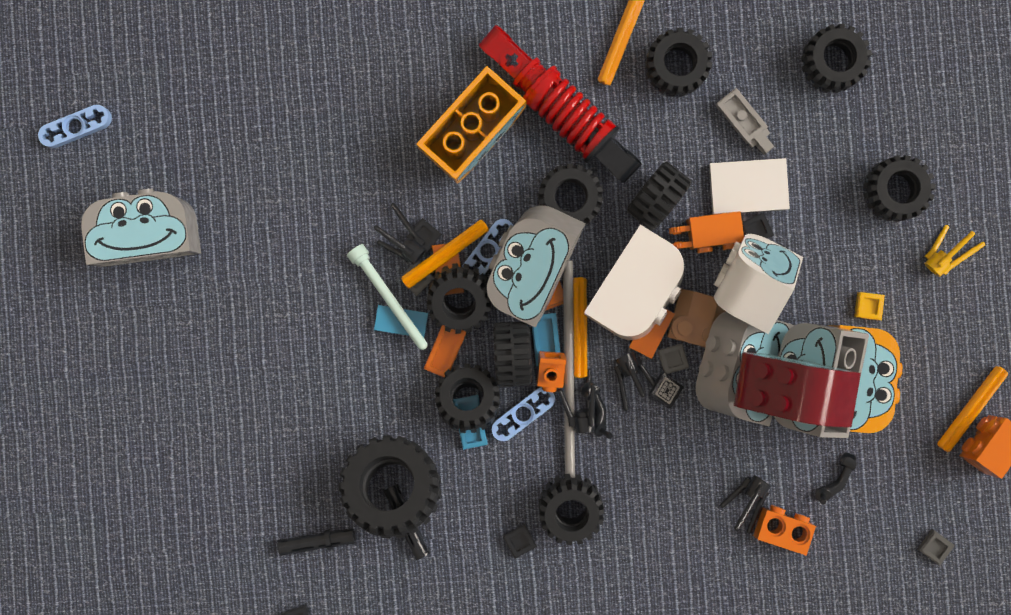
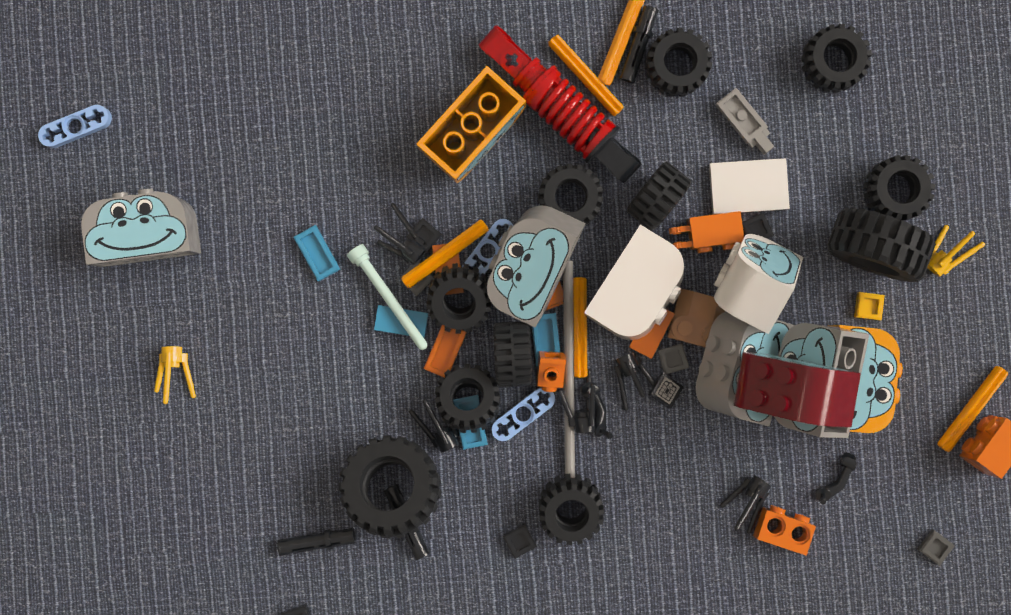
(171, 358): none -> yellow plant
(317, 253): none -> dark azure tile
(445, 438): none -> black plant
(585, 75): none -> light orange axle
(648, 16): none -> black pin
(881, 244): none -> black tyre

